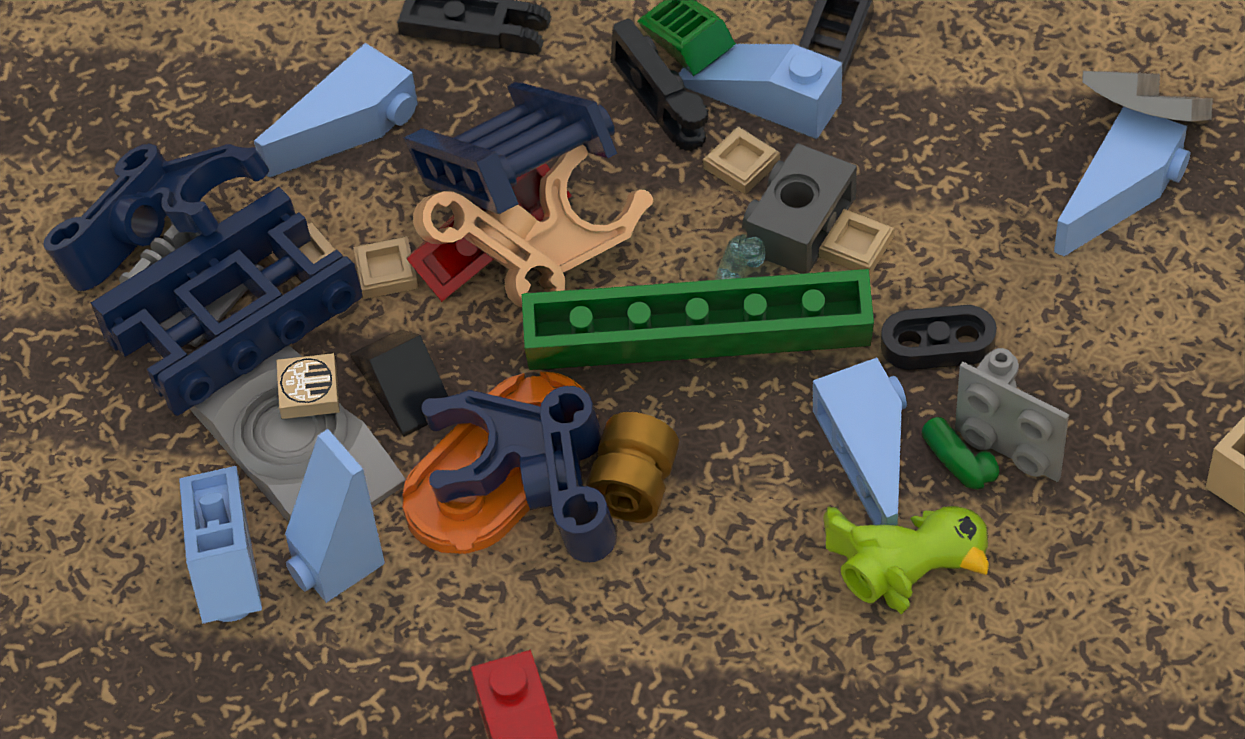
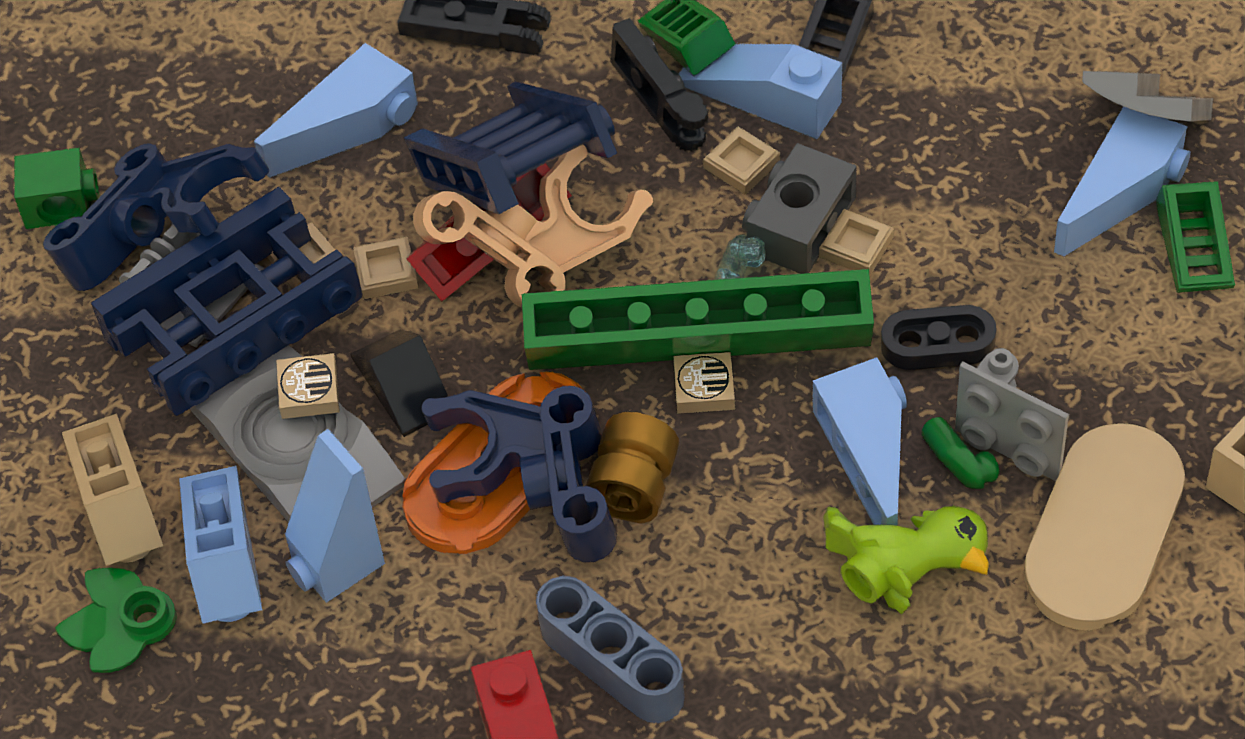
(53, 187): none -> green brick
(110, 624): none -> green plate
(112, 491): none -> tan slope
(602, 626): none -> sand blue beam
(704, 382): none -> tan tile
(1104, 526): none -> tan tile
(1195, 198): none -> green slope

